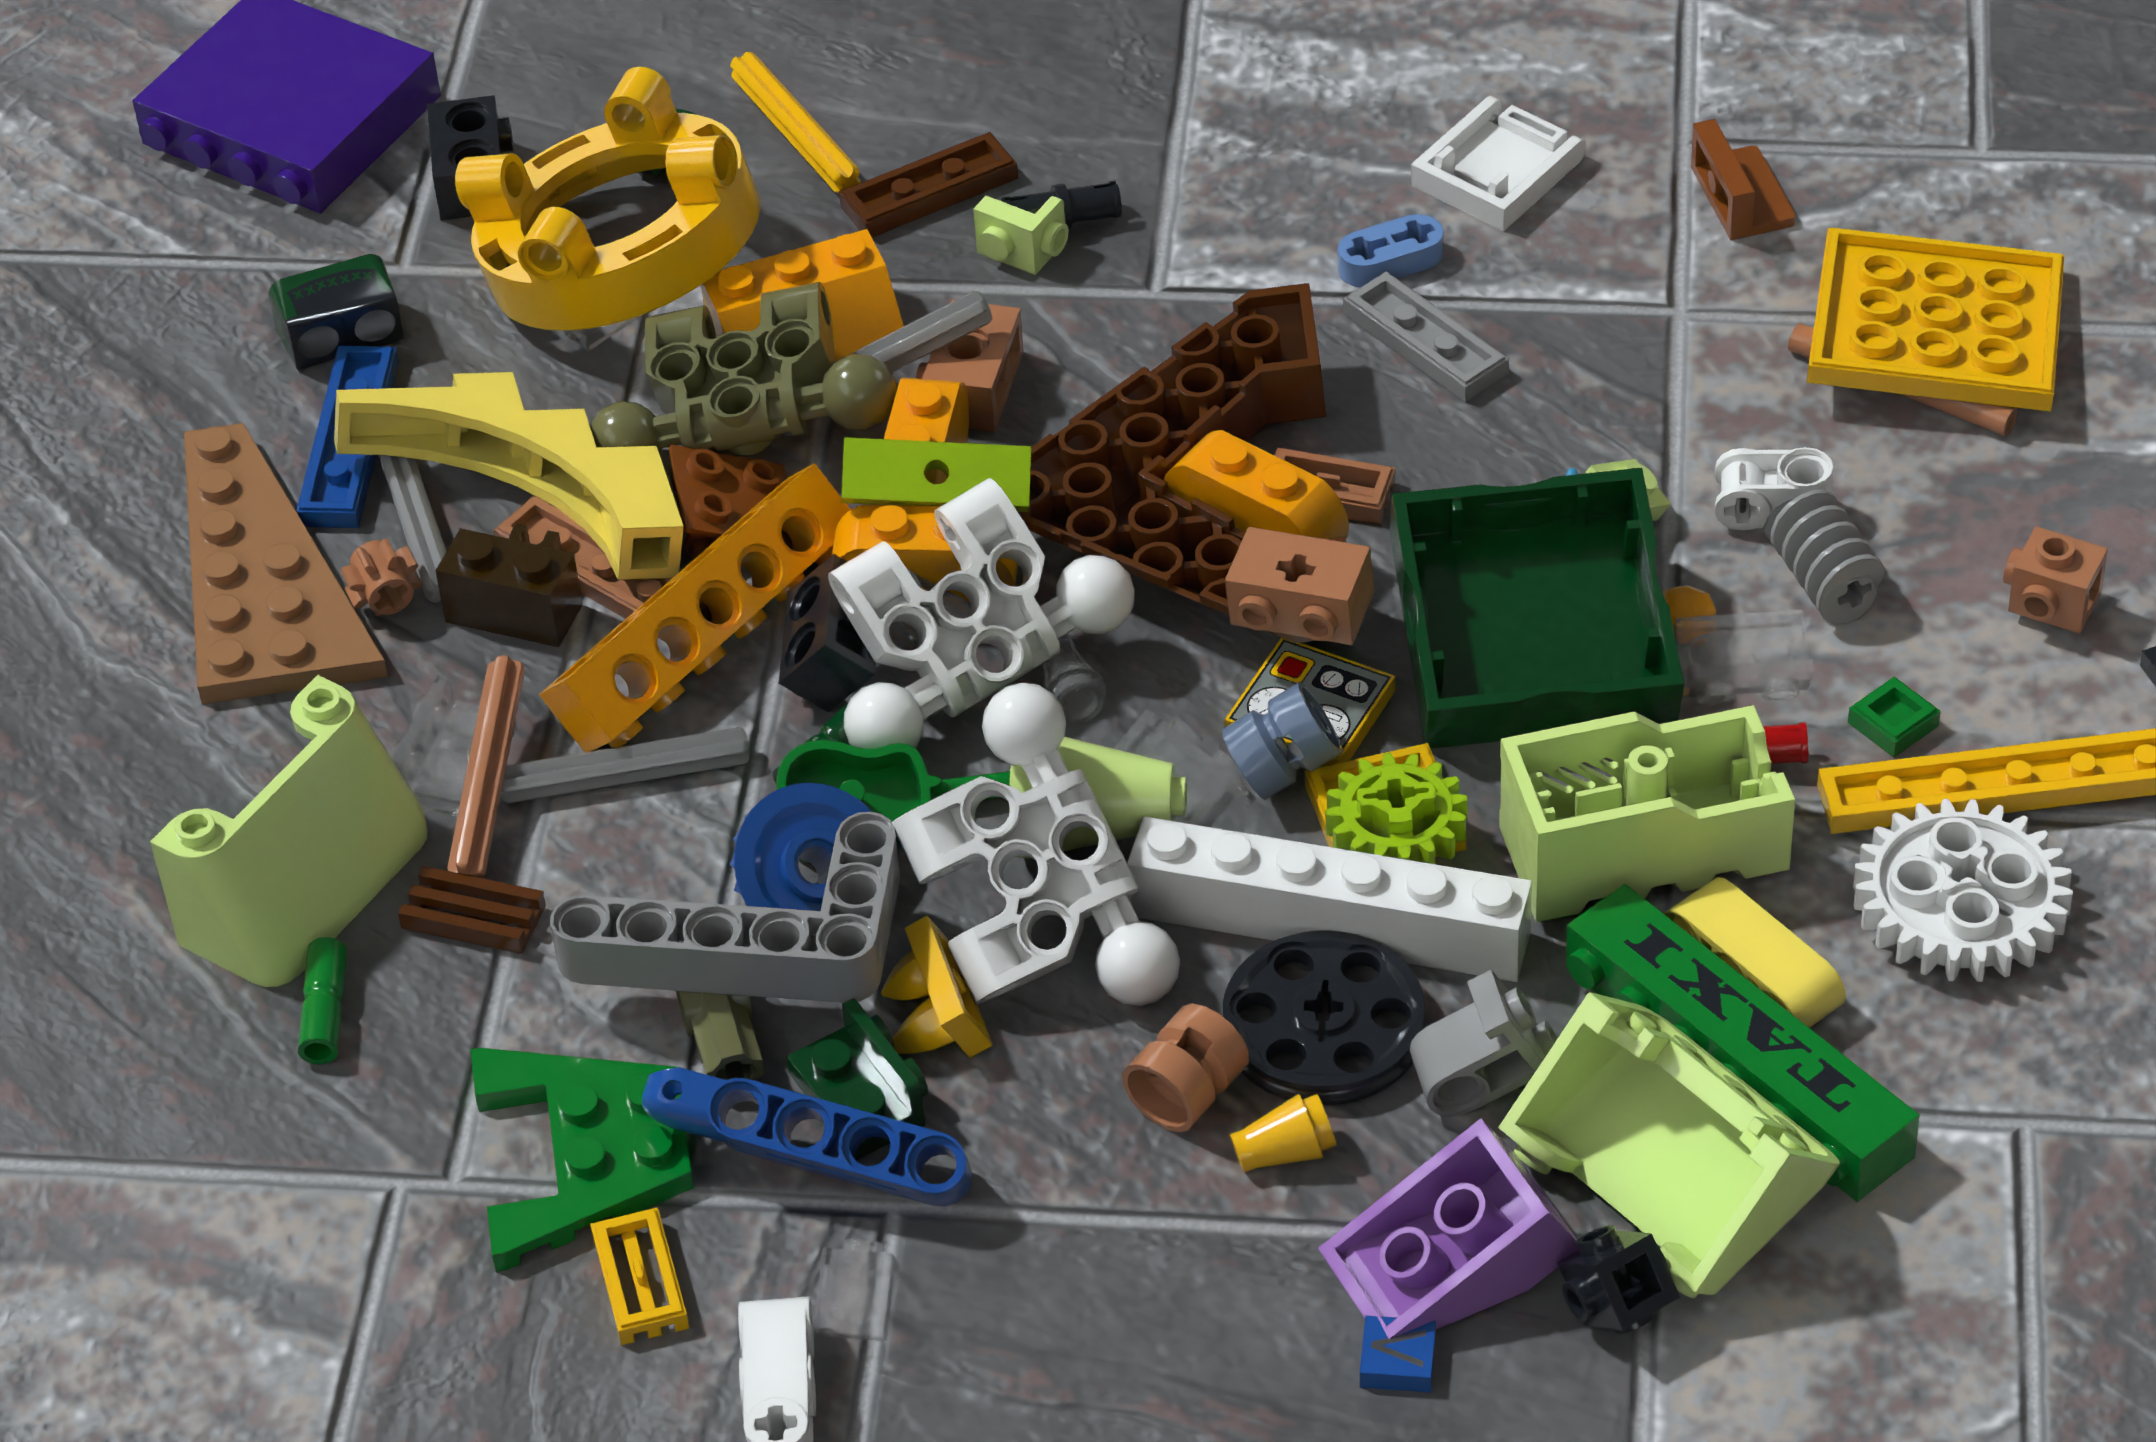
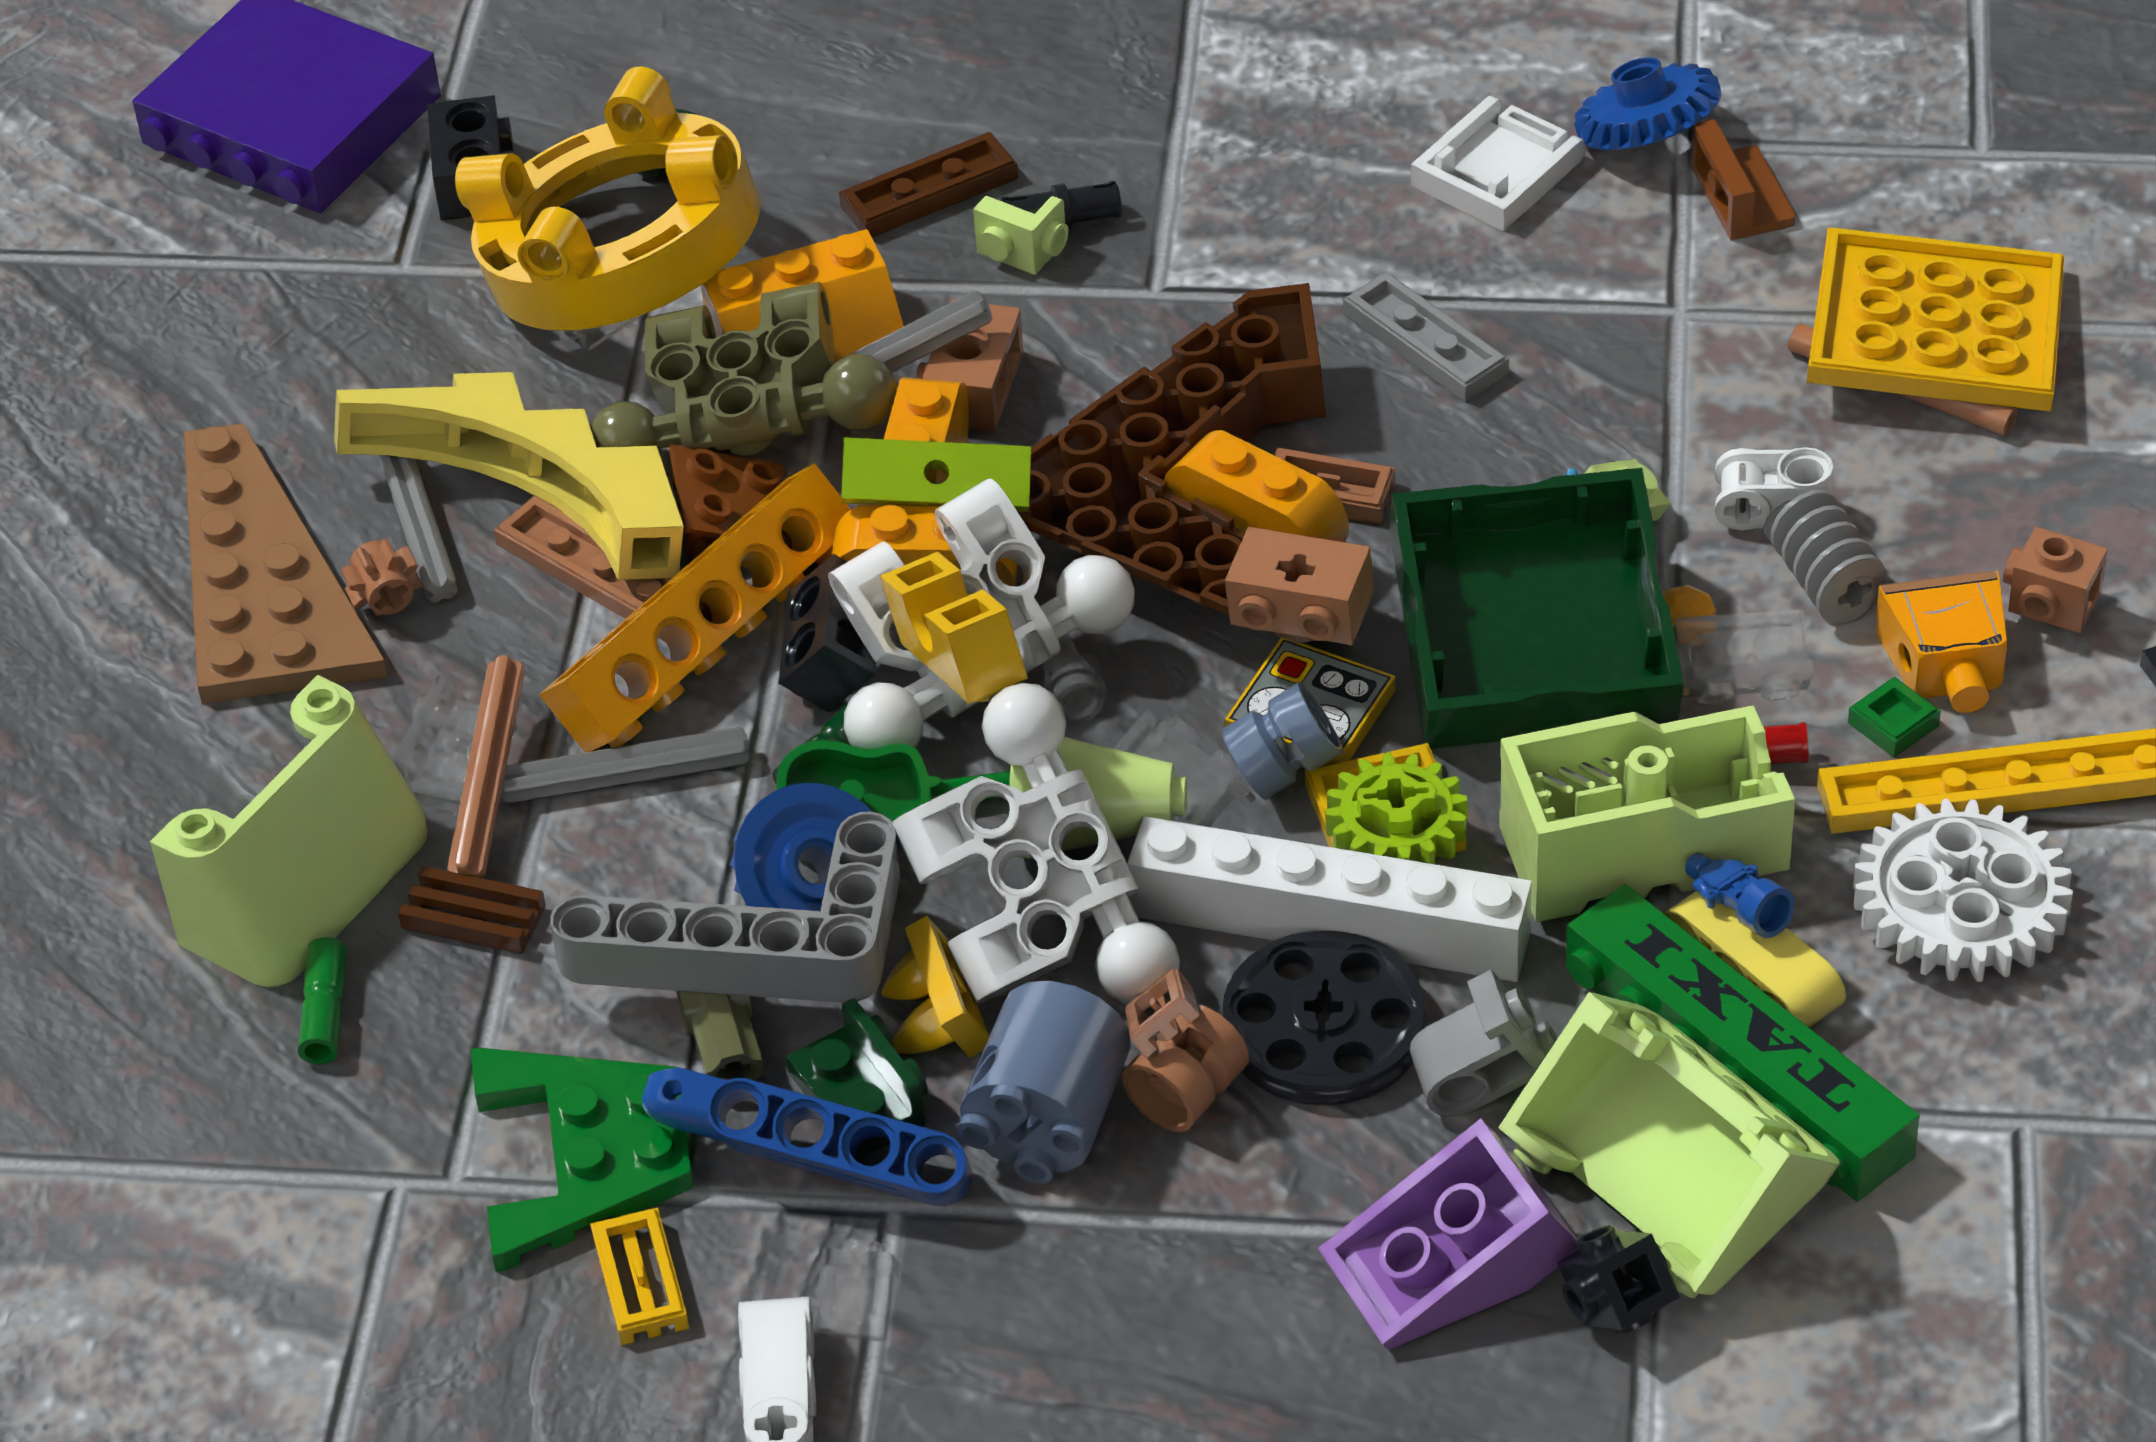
(309, 302): black piece -> none
(334, 482): blue tile -> none
(510, 585): dark brown brick -> none
(794, 122): yellow axle -> none
(954, 634): none -> yellow arch
(1045, 1079): none -> sand blue cylinder
(1163, 1020): none -> nougat tile
(1285, 1135): yellow cone -> none
(1395, 246): medium blue beam -> none
(1397, 1362): blue tile -> none
(1647, 104): none -> blue gear
(1757, 902): none -> blue piece
(1946, 636): none -> light orange torso

